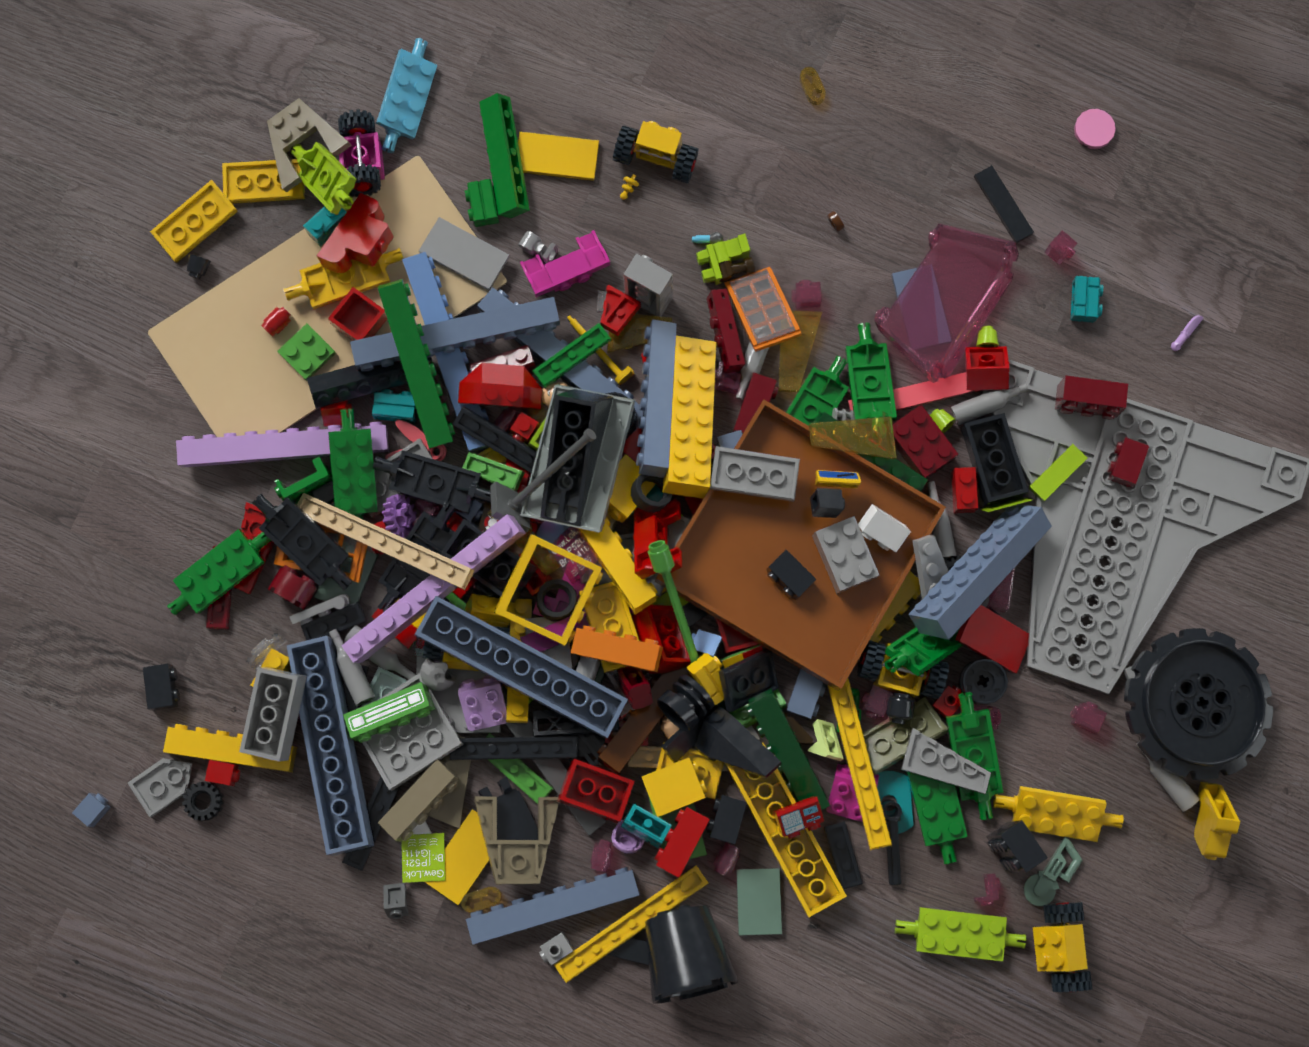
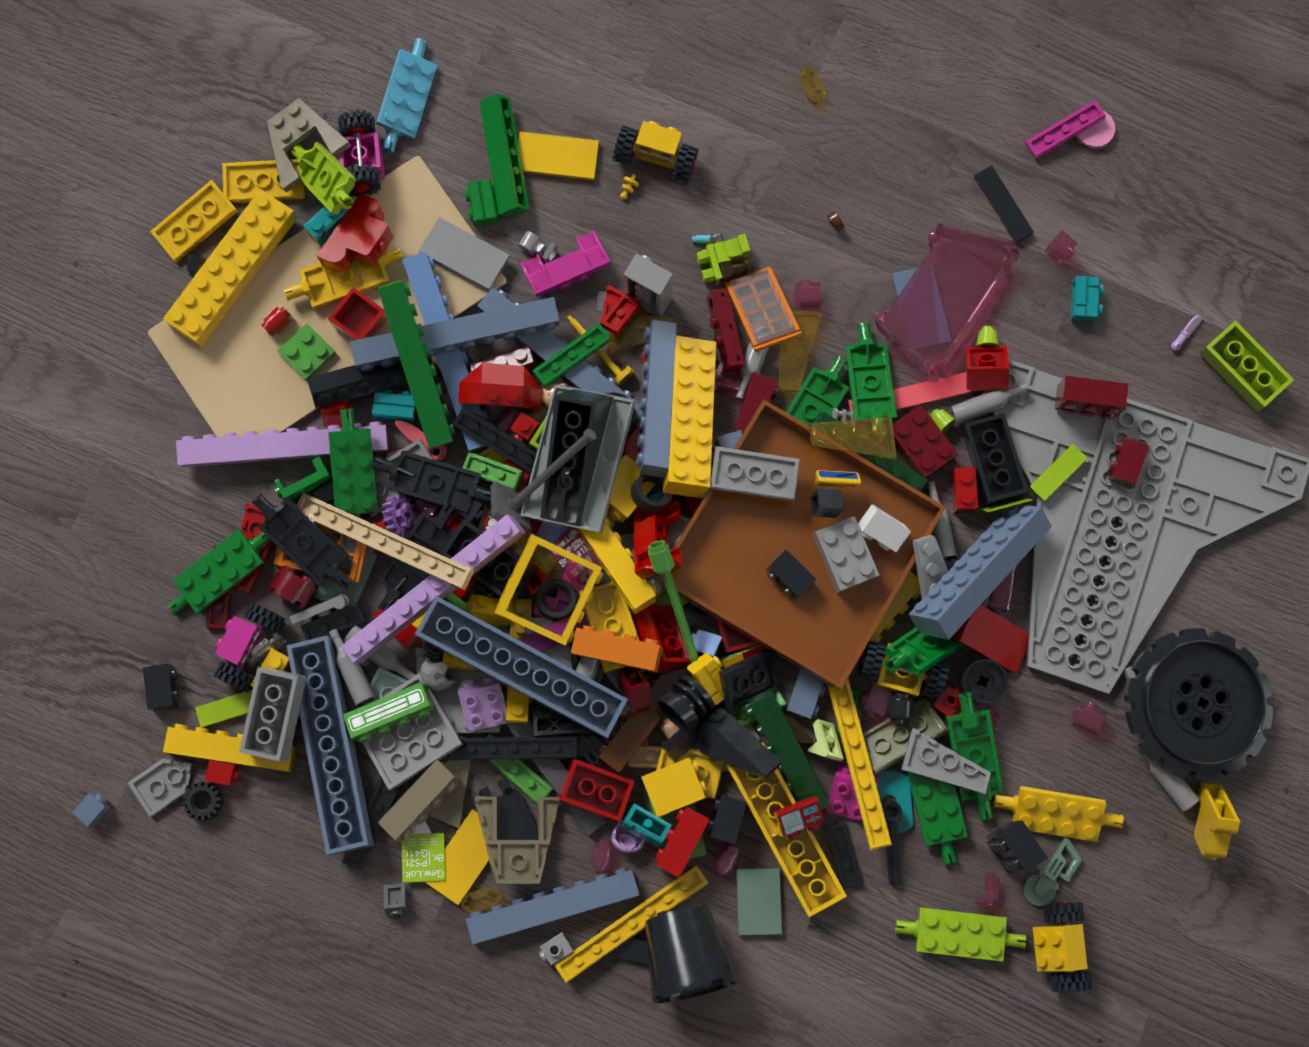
(223, 709): none -> lime tile
(230, 268): none -> yellow brick
(240, 641): none -> brick
(1065, 129): none -> dark pink tile
(1246, 366): none -> lime brick

